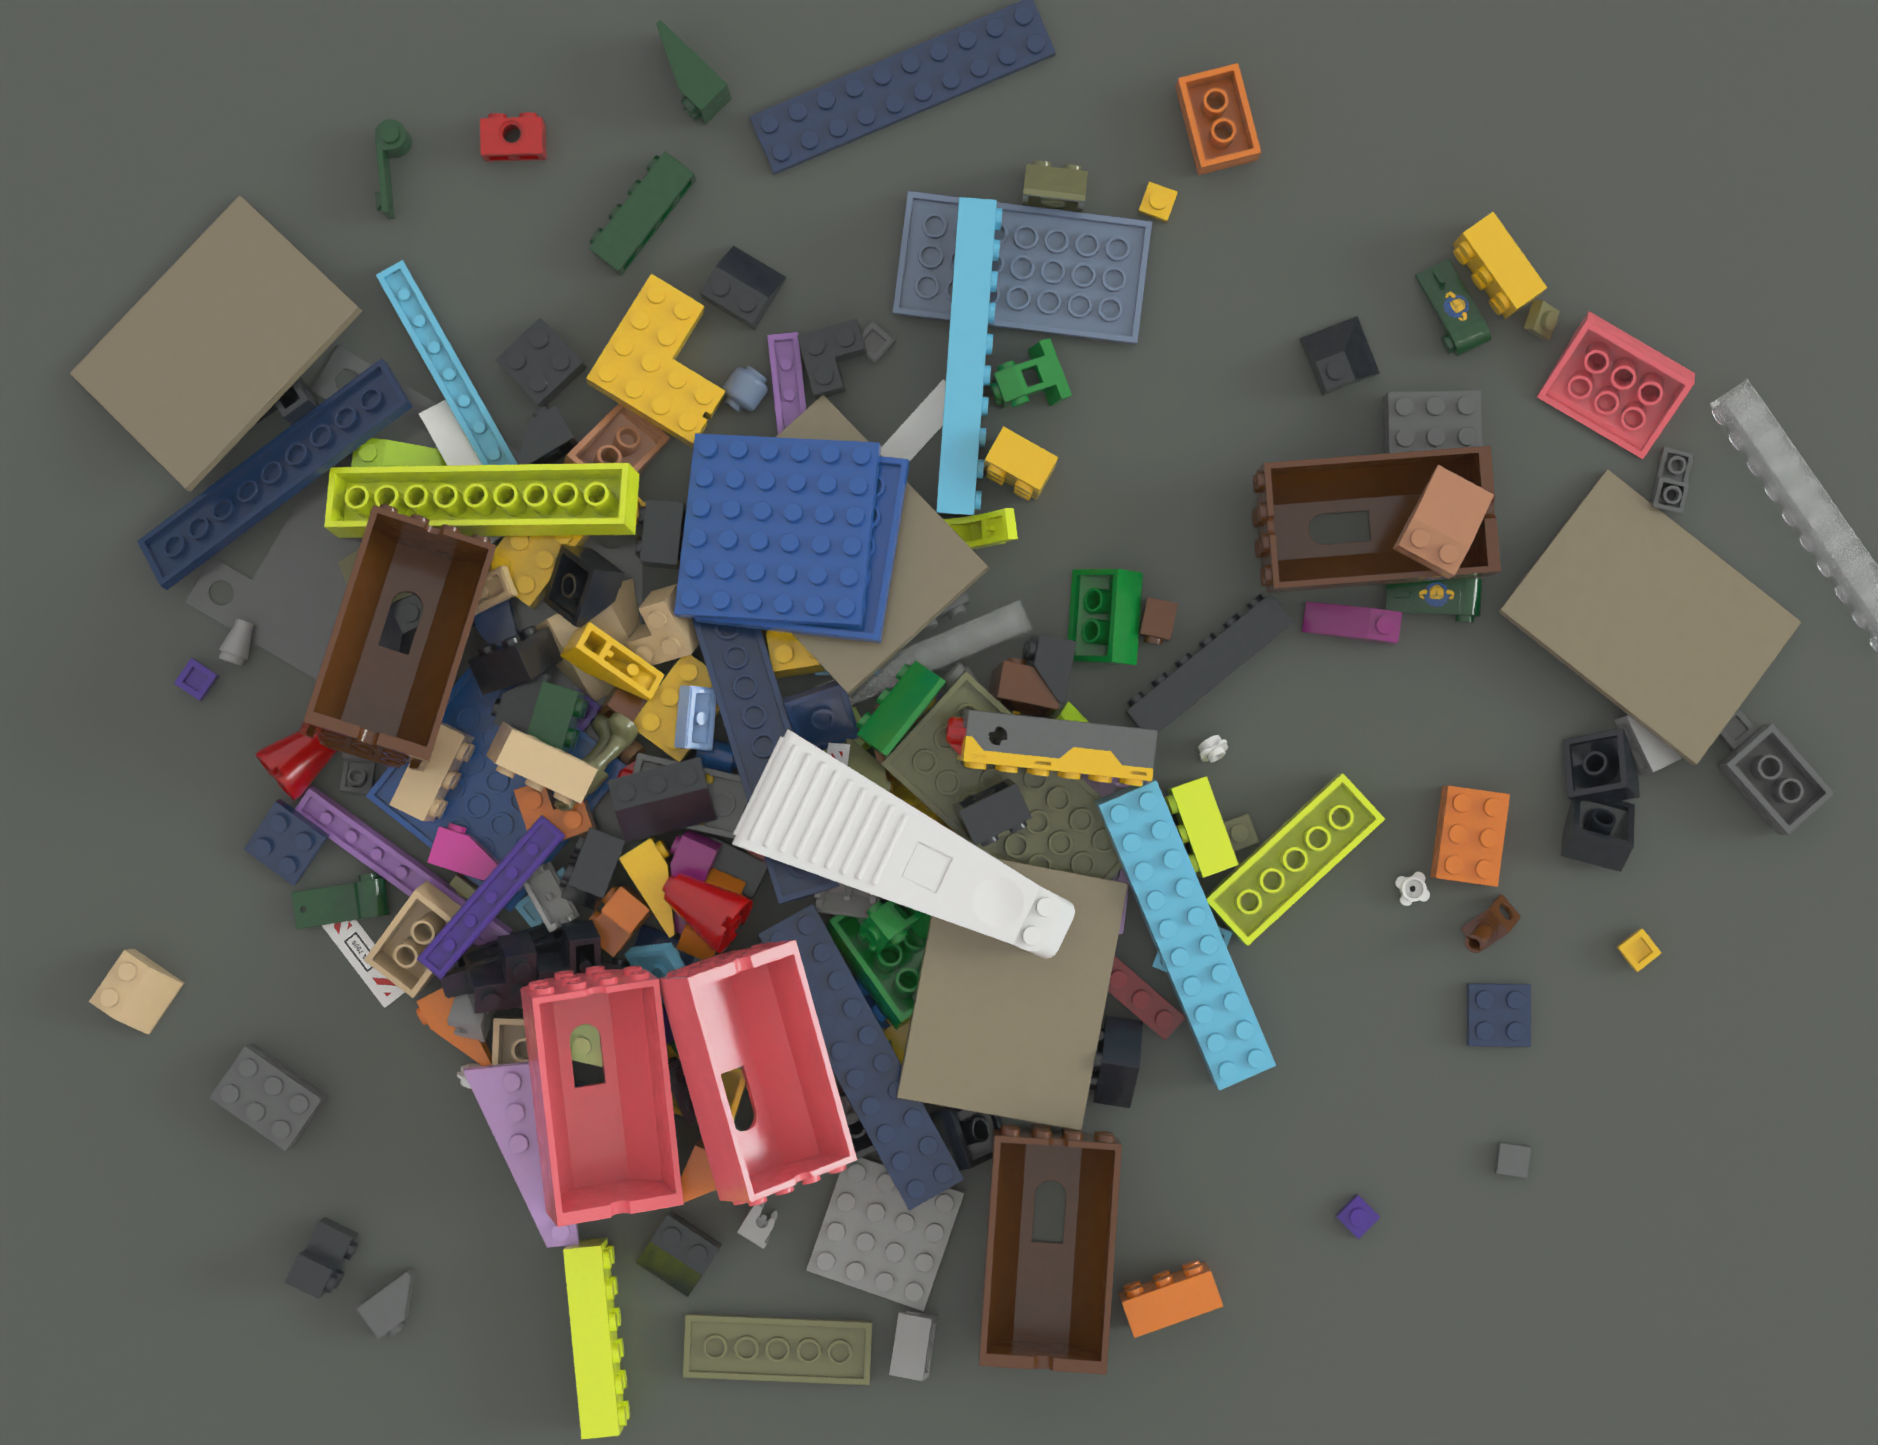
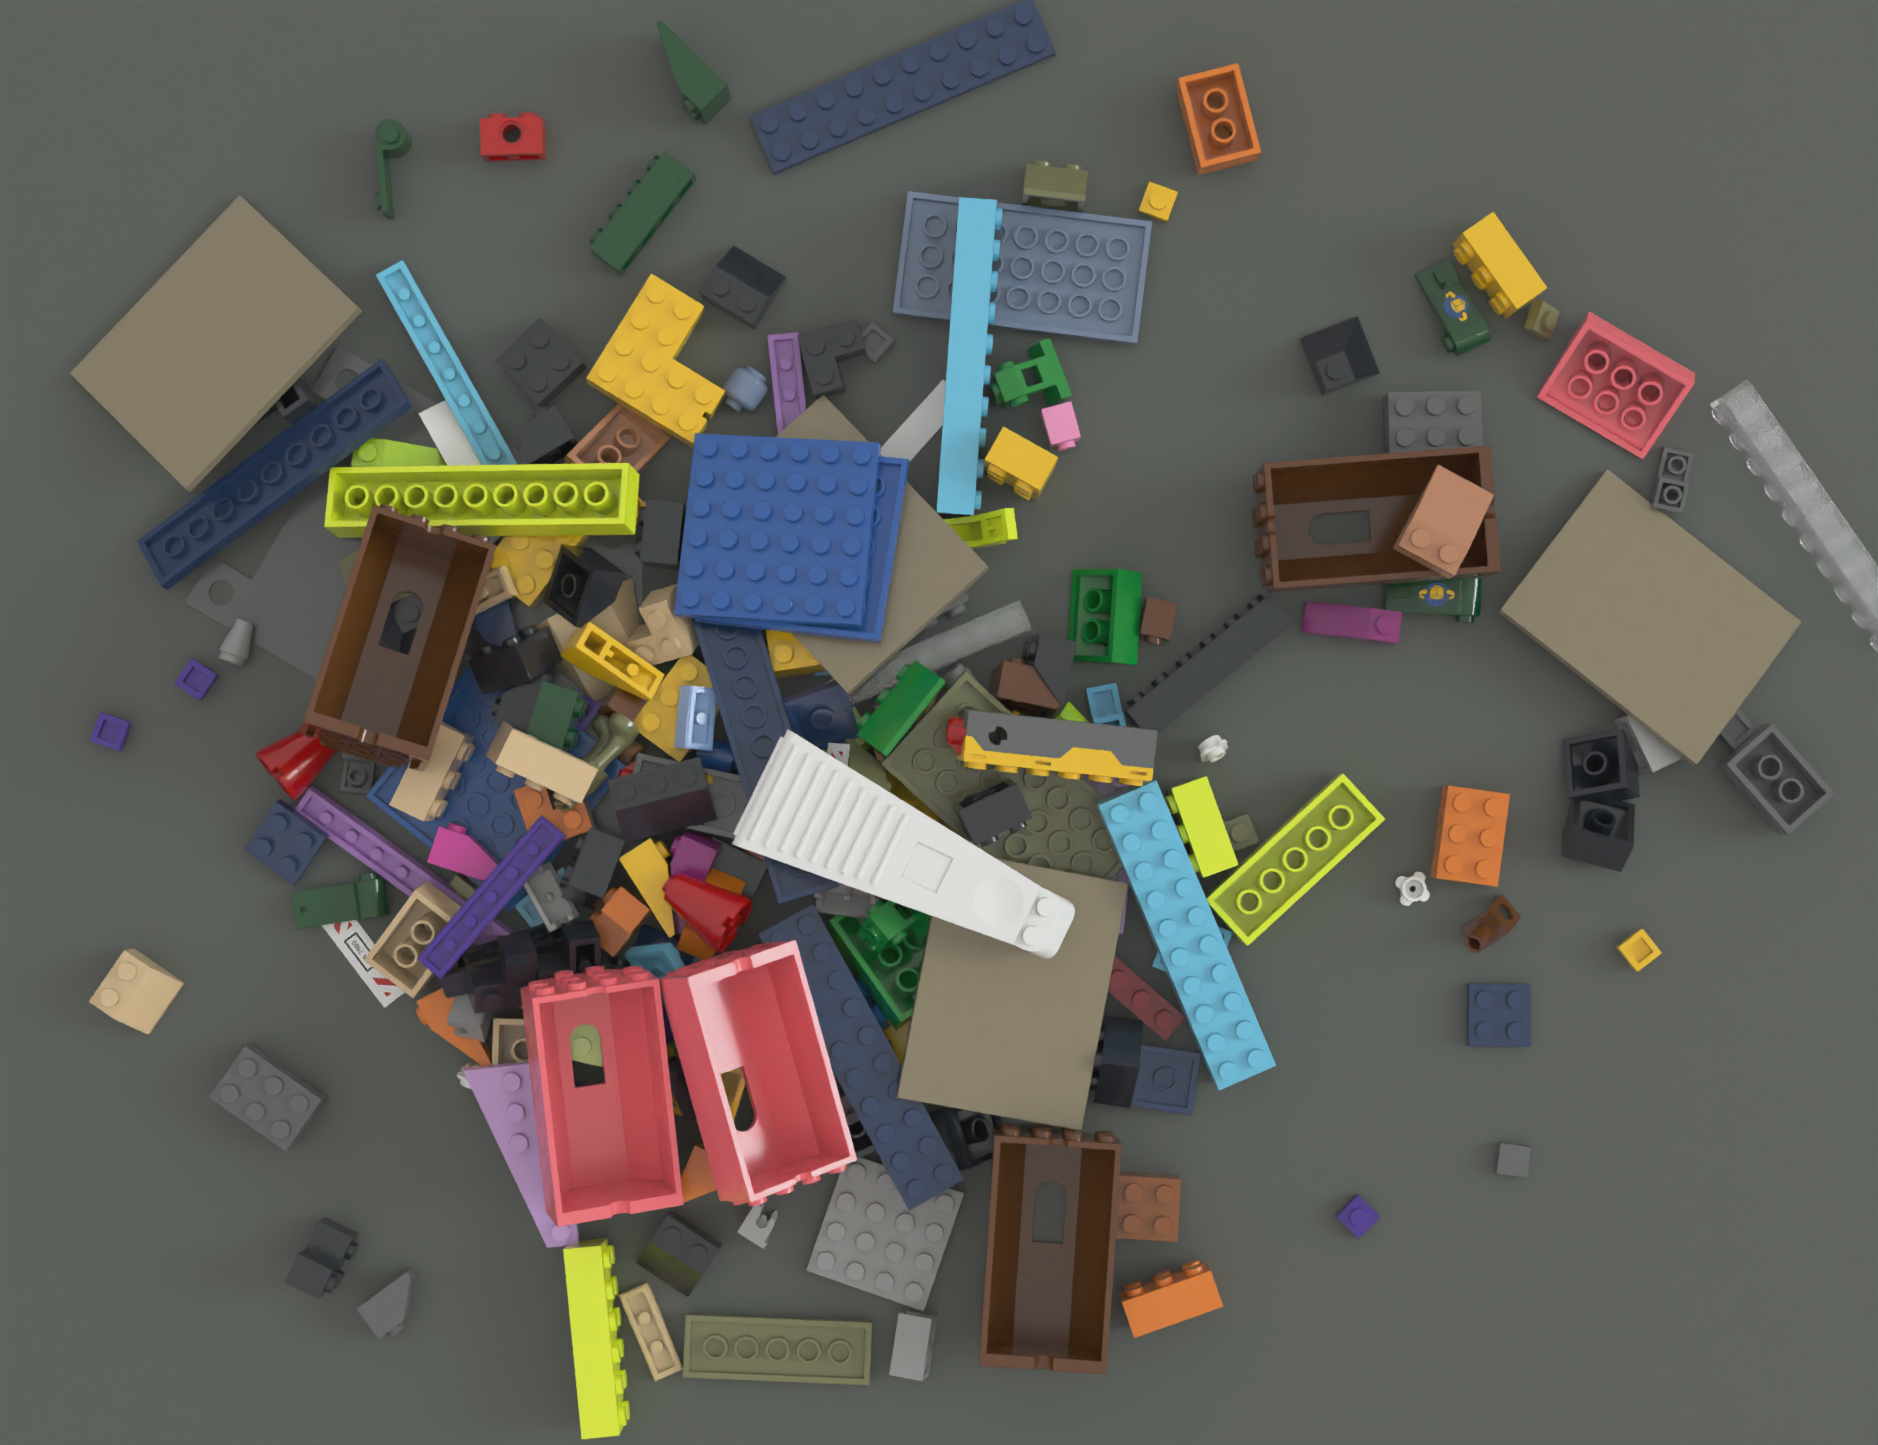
(110, 731): none -> dark purple plate
(651, 1331): none -> tan tile
(1060, 426): none -> bright pink brick
(1105, 705): none -> dark azure slope
(1148, 1206): none -> dark orange brick
(1166, 1079): none -> dark blue plate

